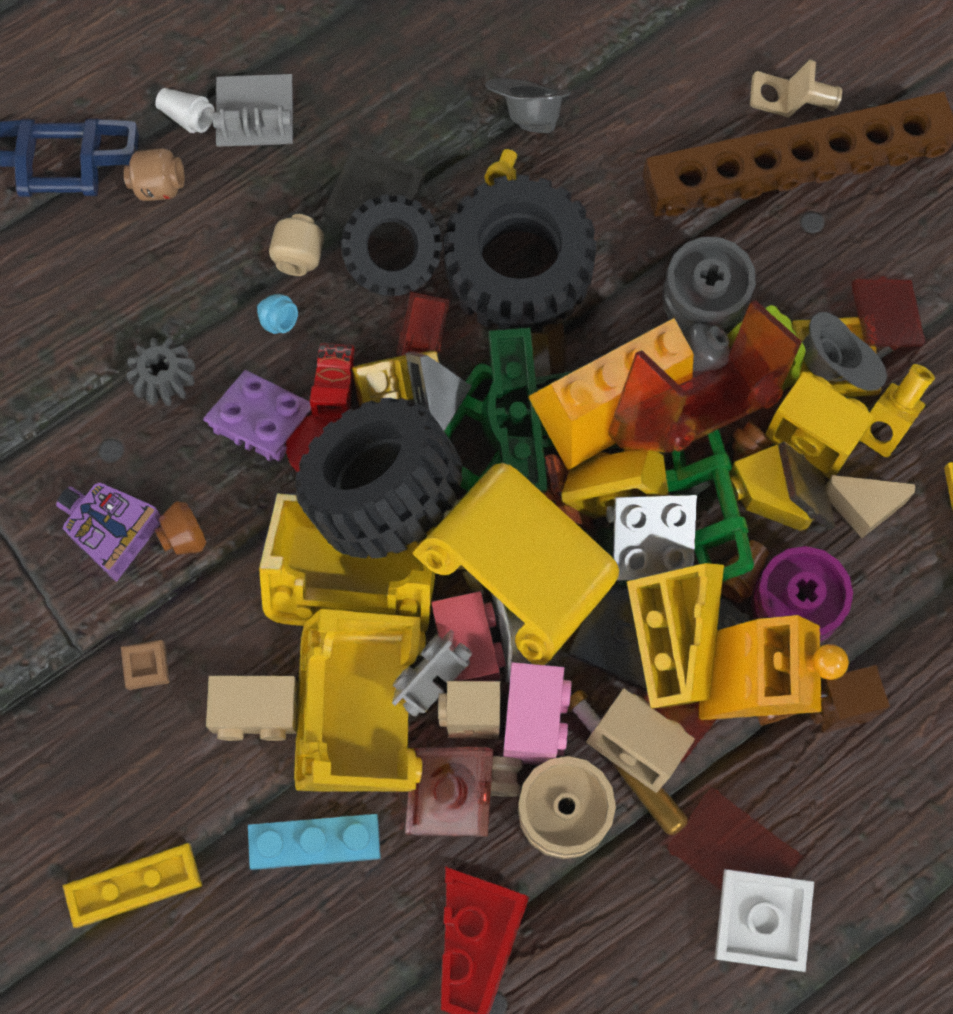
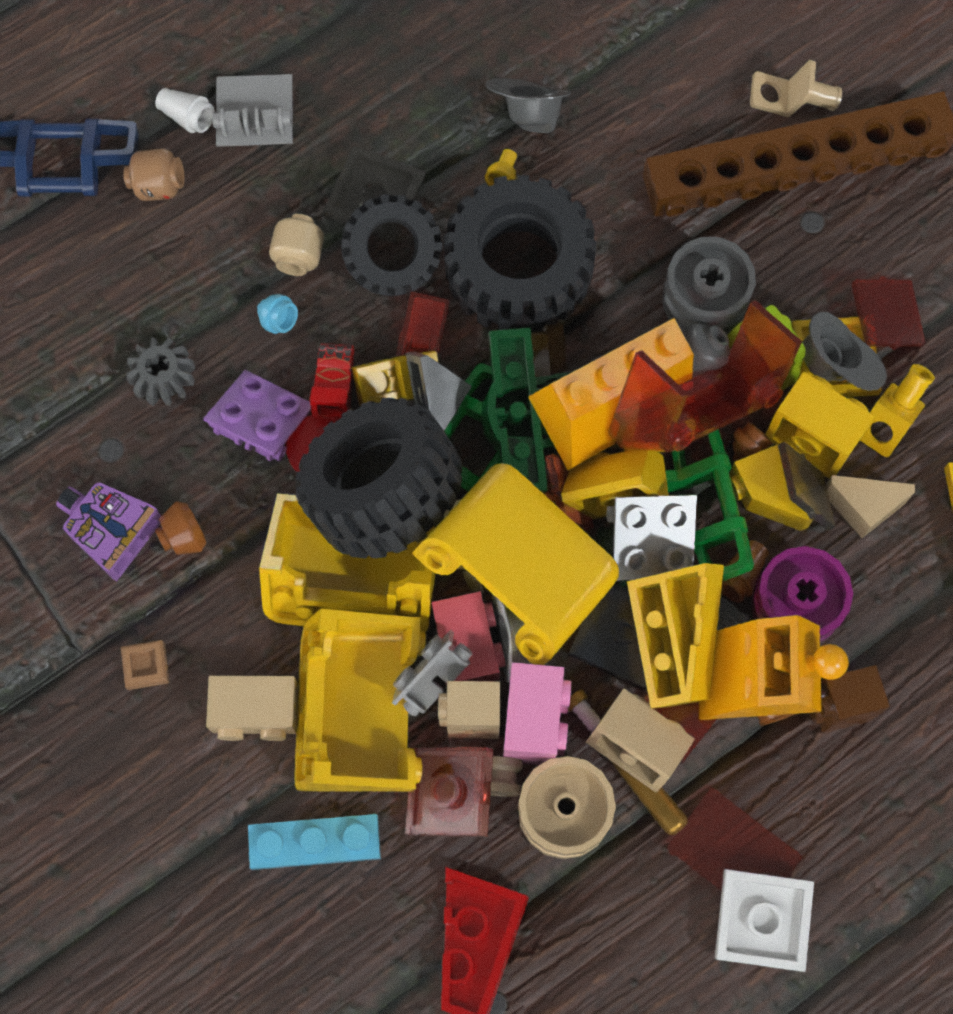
(132, 885): yellow tile -> none

